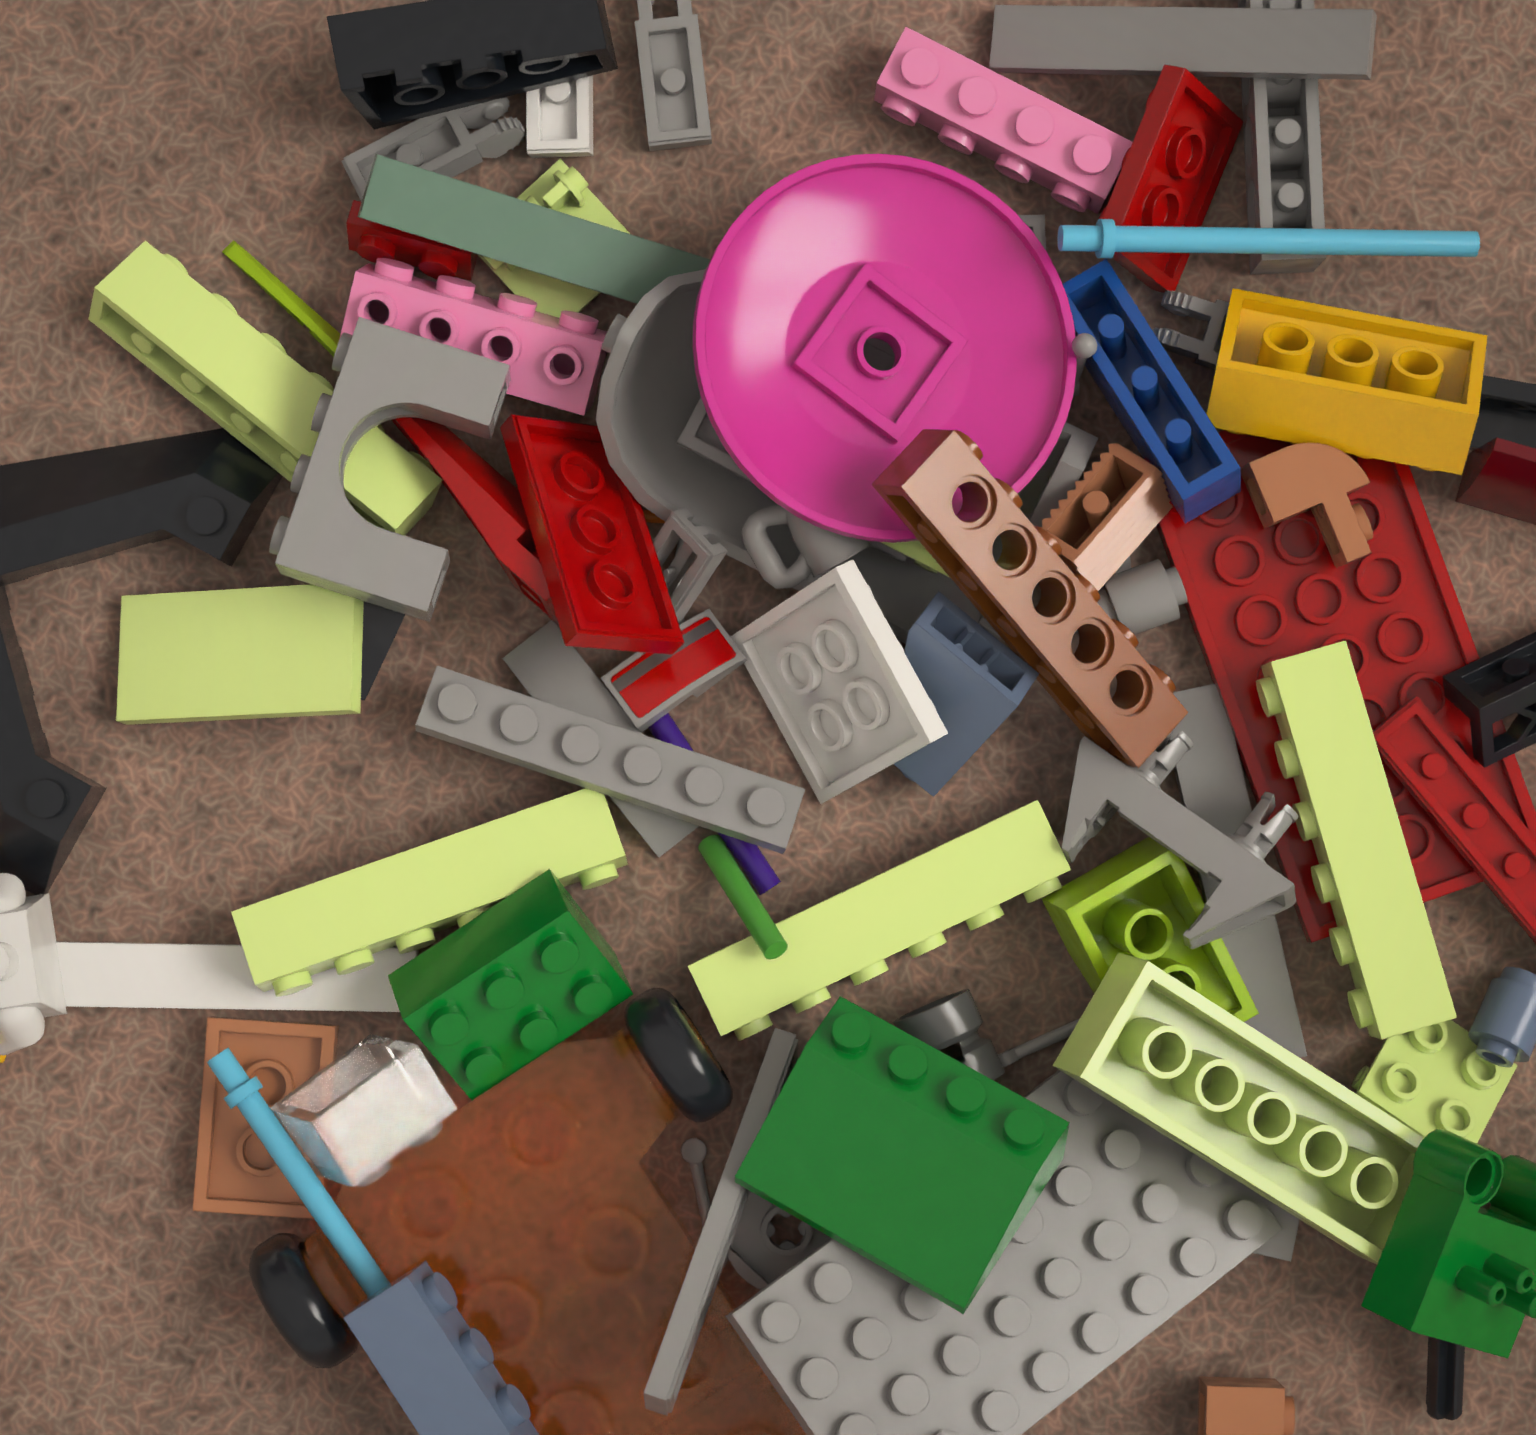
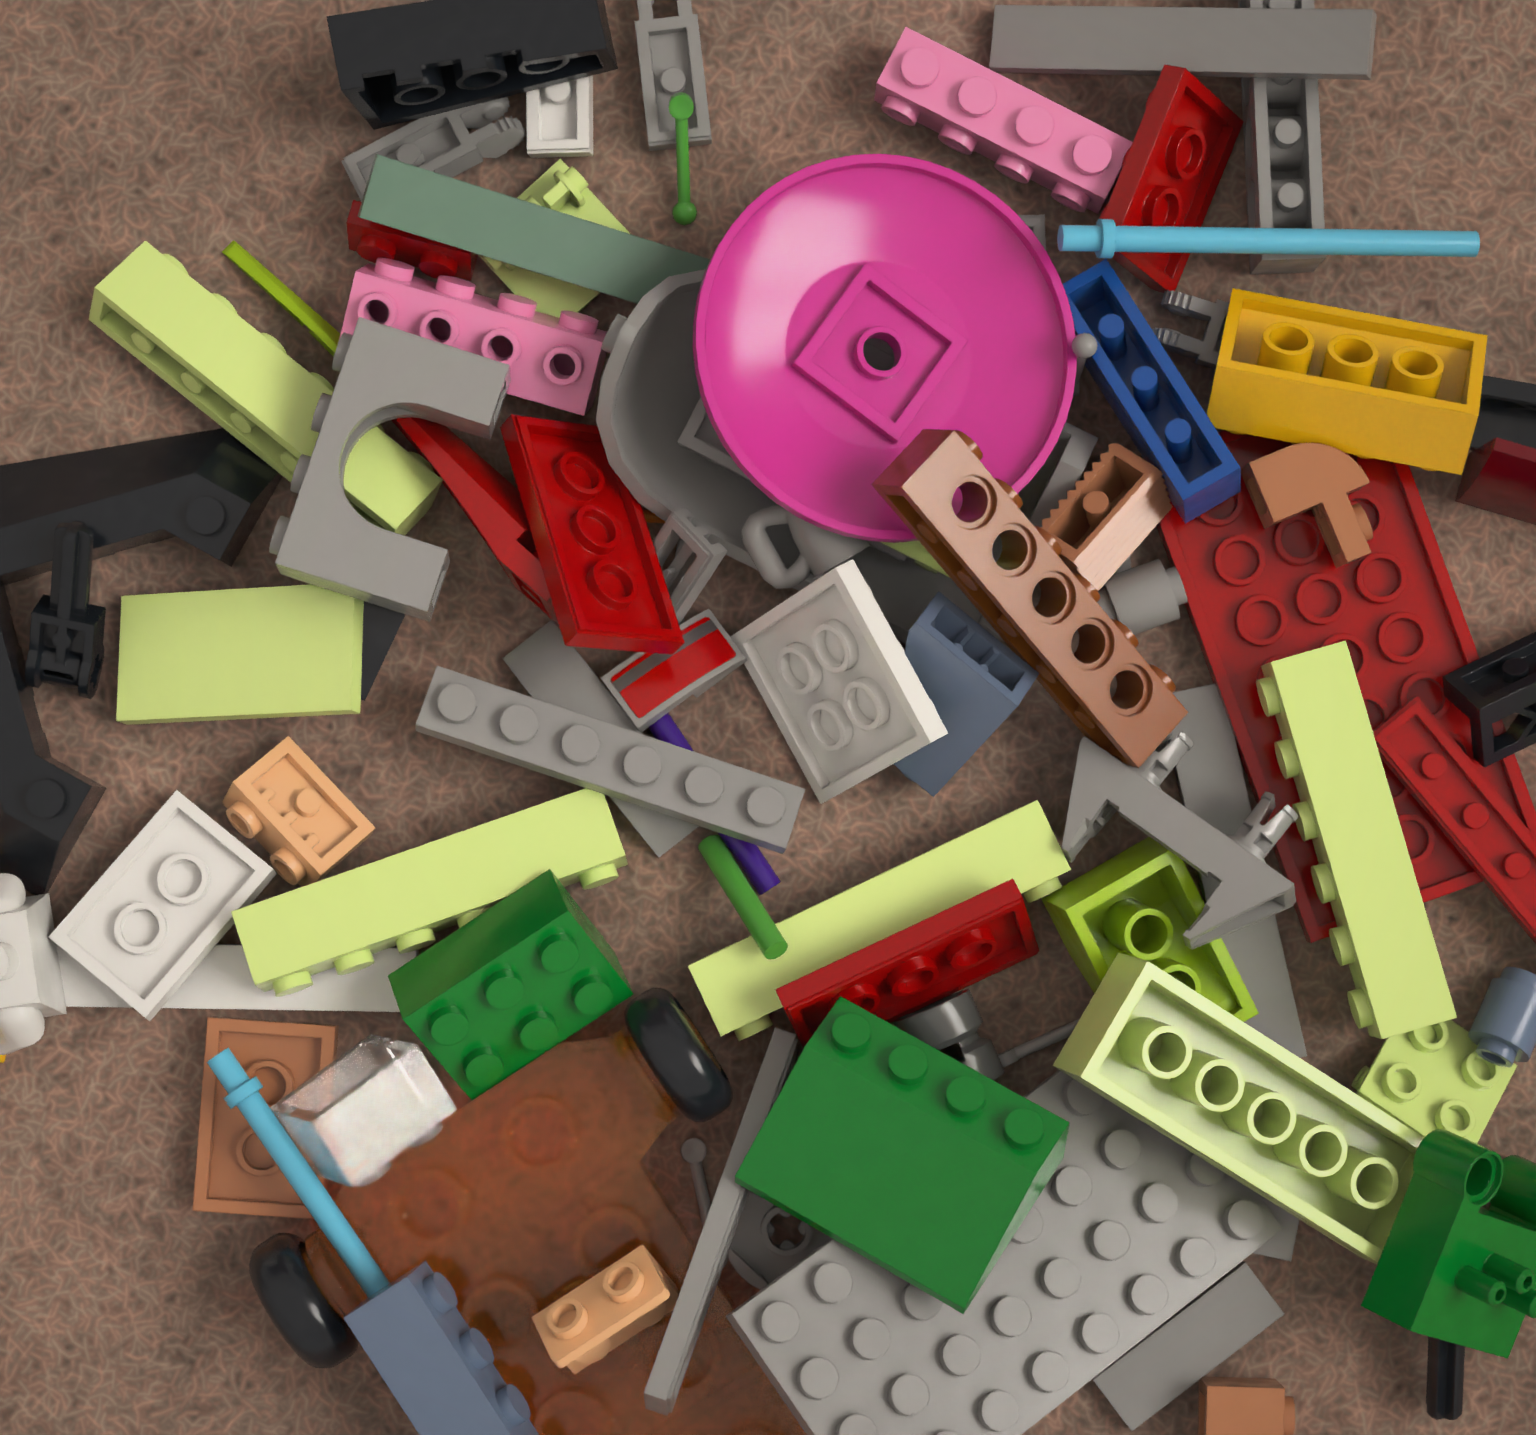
(64, 627): none -> black connector
(162, 905): none -> white plate
(295, 814): none -> light nougat bracket
(606, 1310): none -> light nougat bracket
(681, 108): none -> bright green hinge
(918, 962): none -> red tile
(1188, 1345): none -> light grey tile

